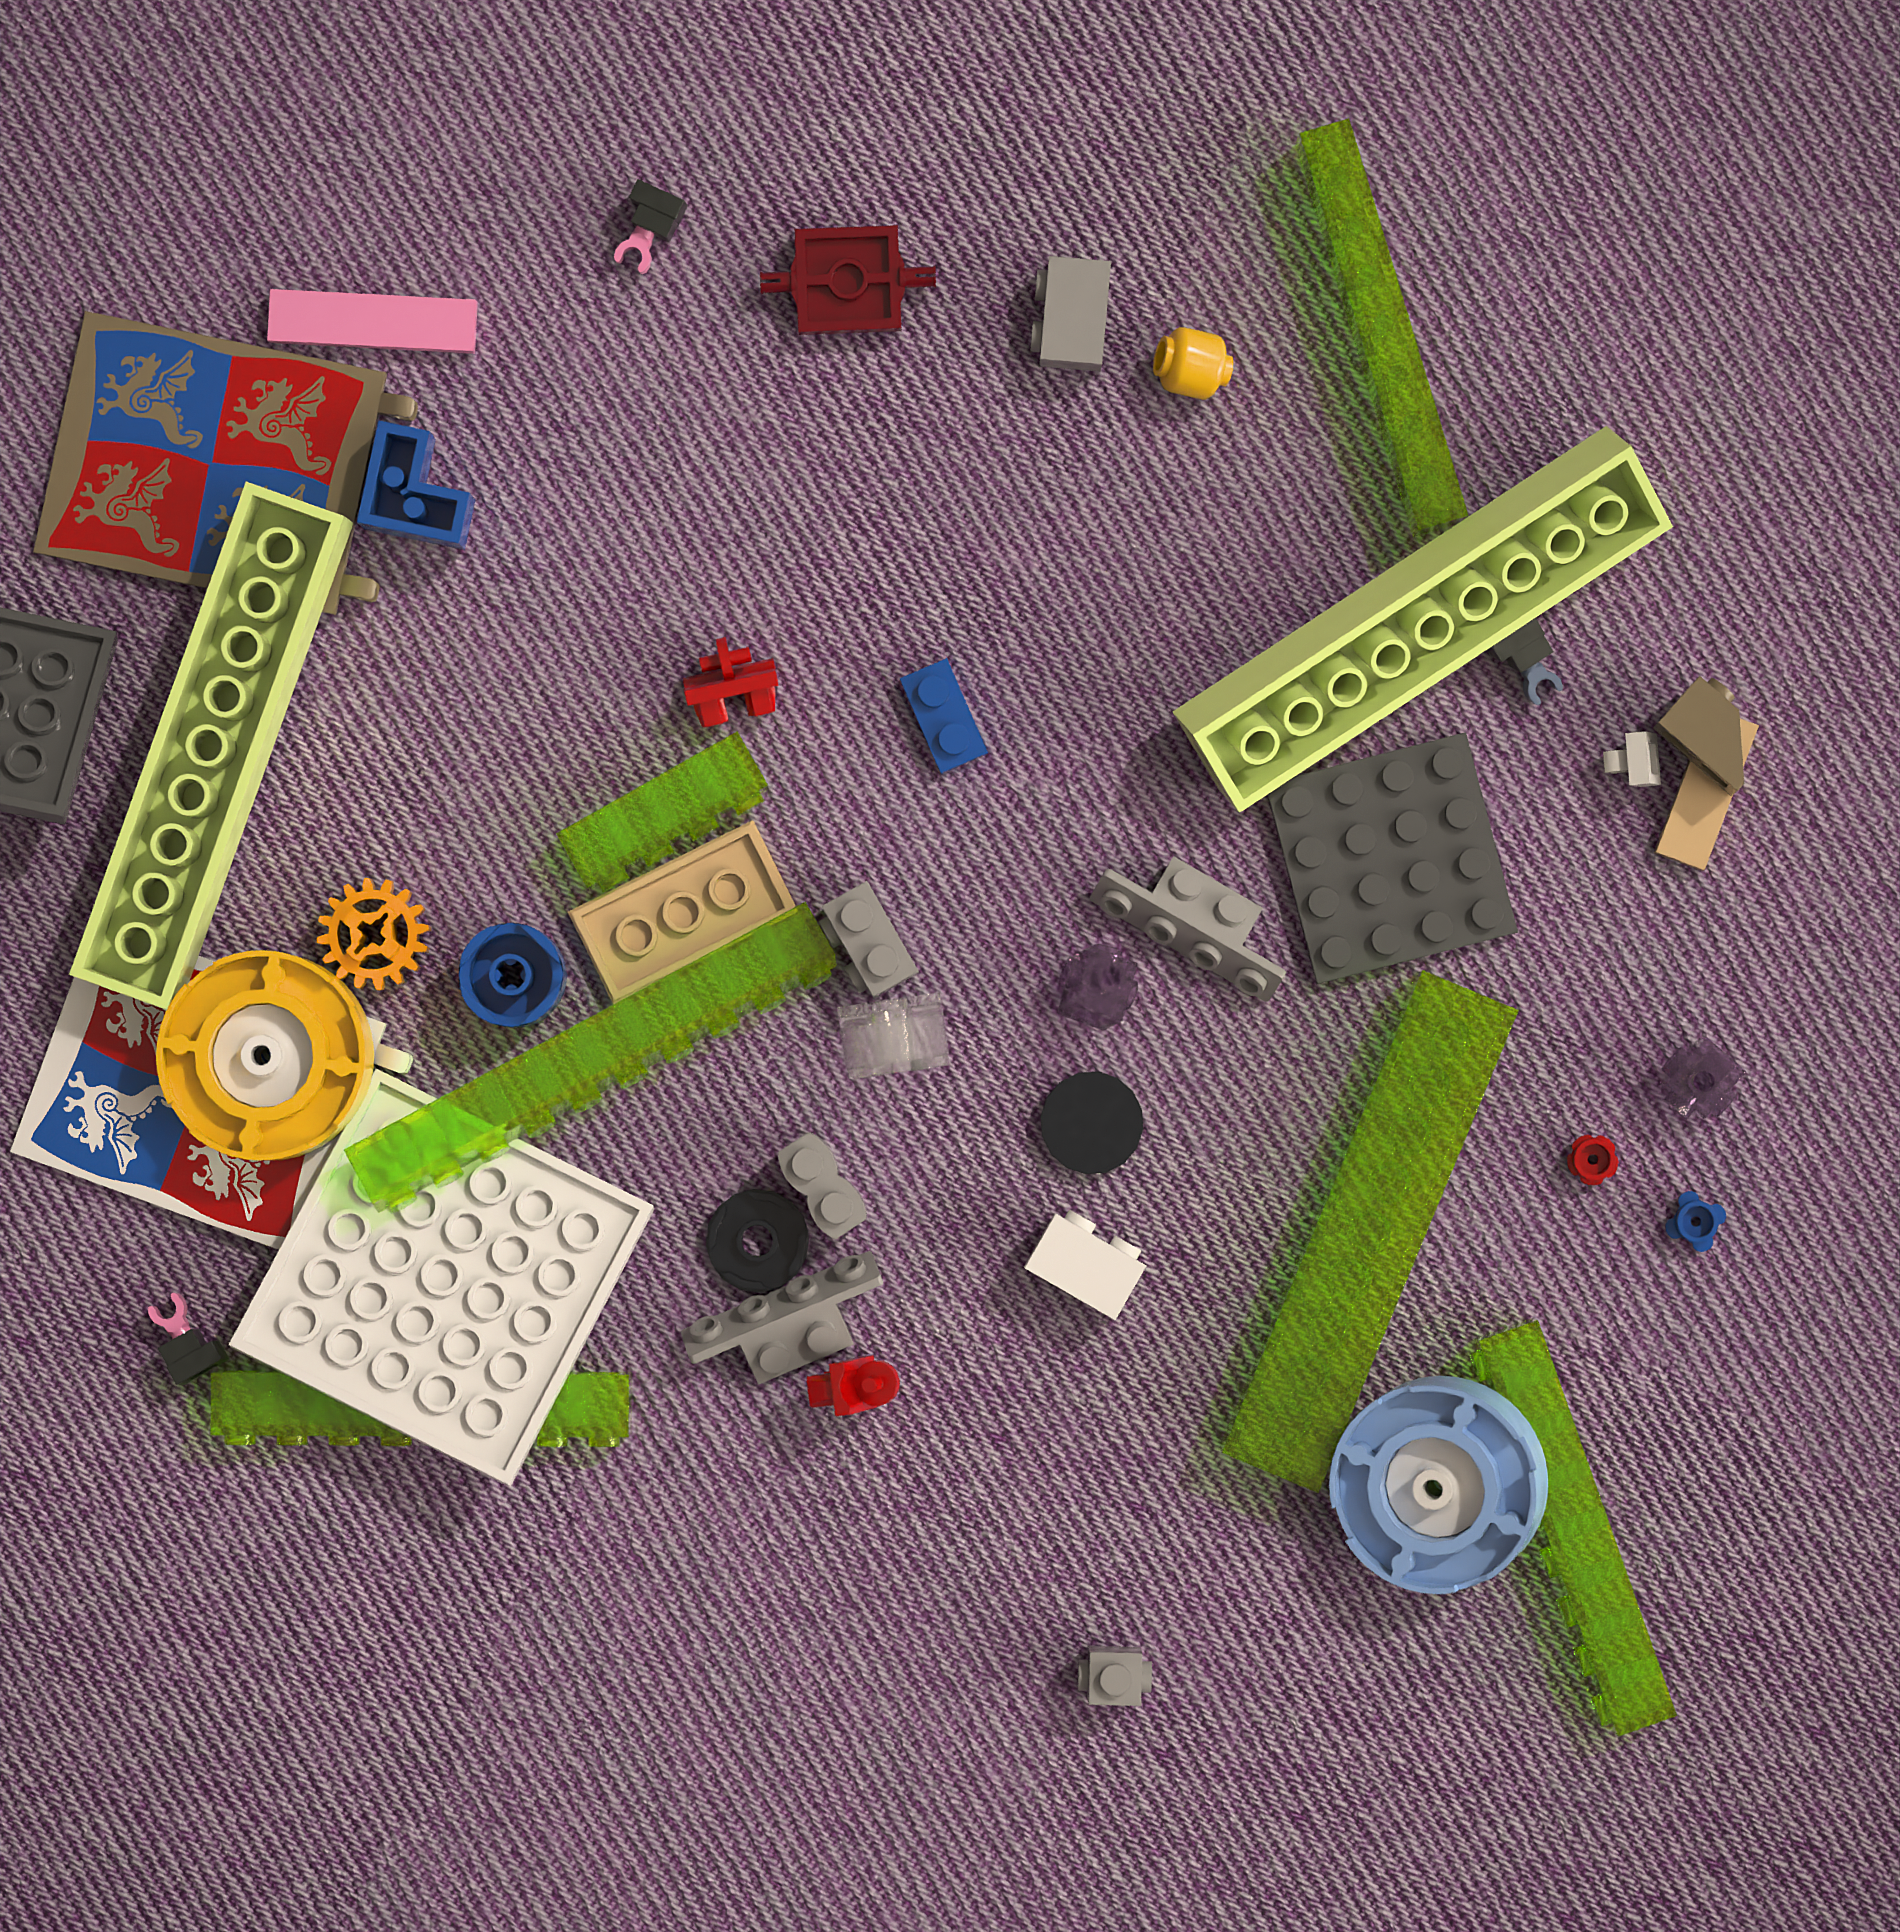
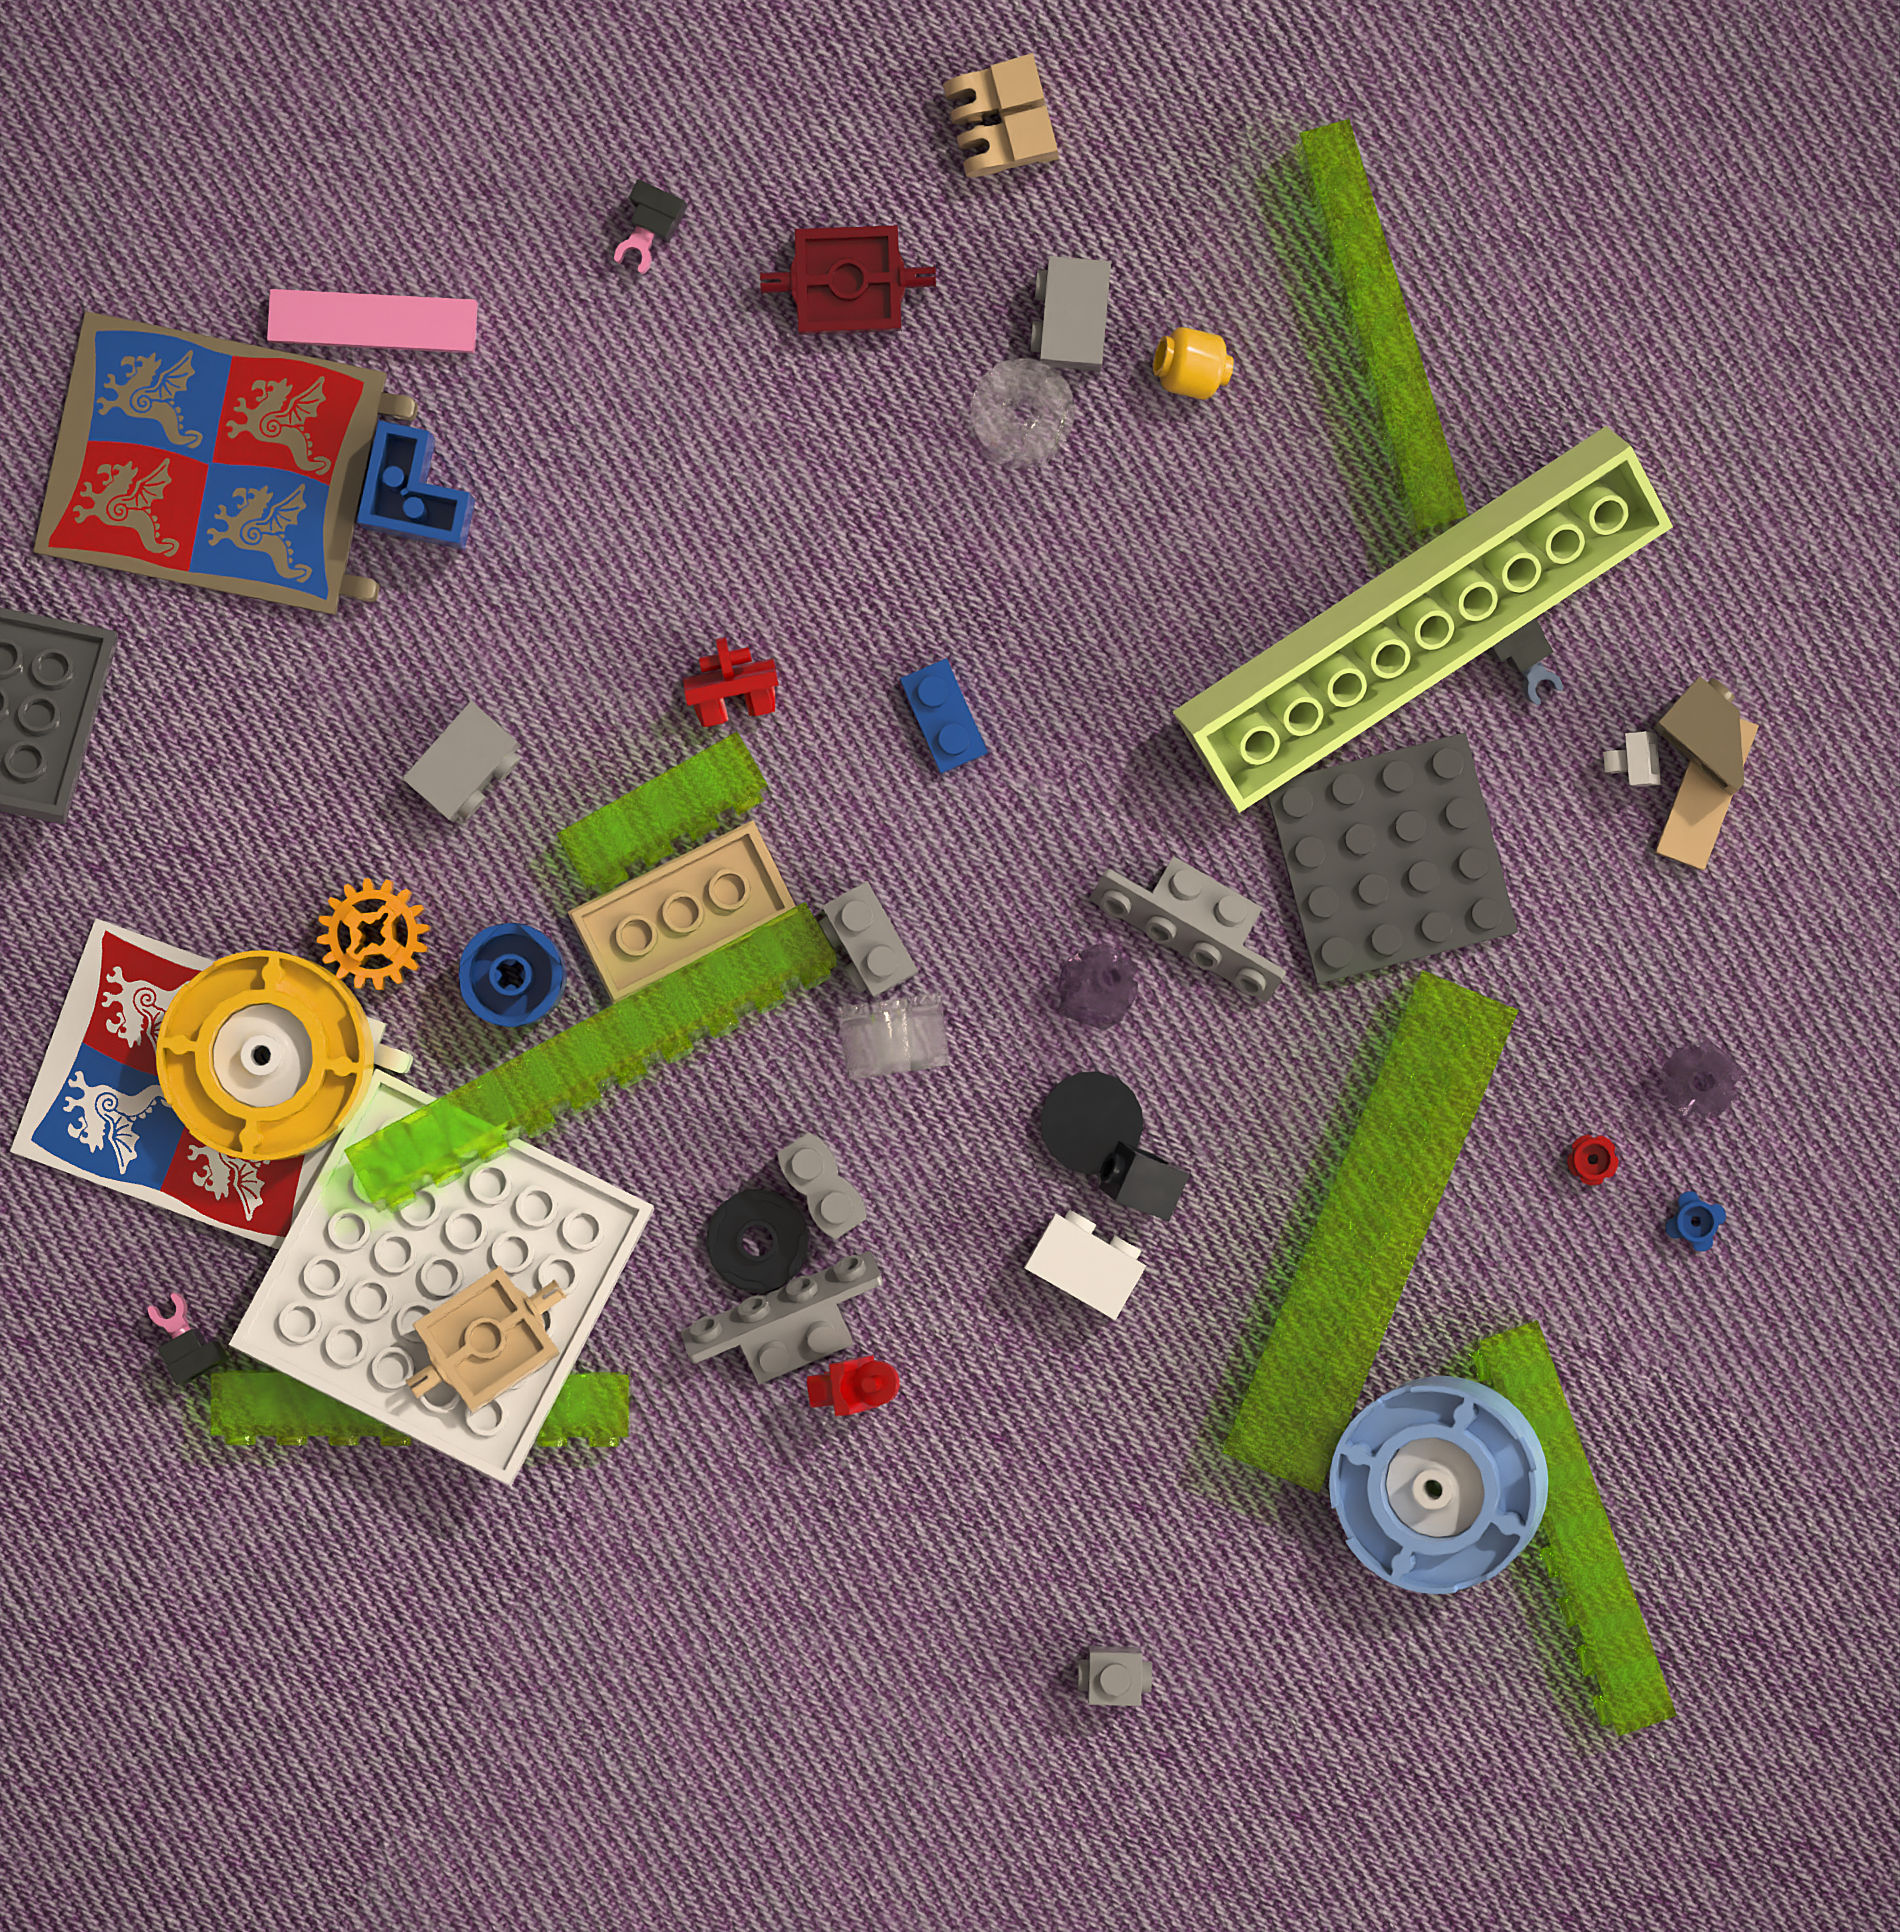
(211, 746): yellowish green brick -> none
(464, 763): none -> light grey brick
(486, 1339): none -> tan plate
(1006, 388): none -> clear brick
(1025, 128): none -> tan legs
(1142, 1180): none -> black brick

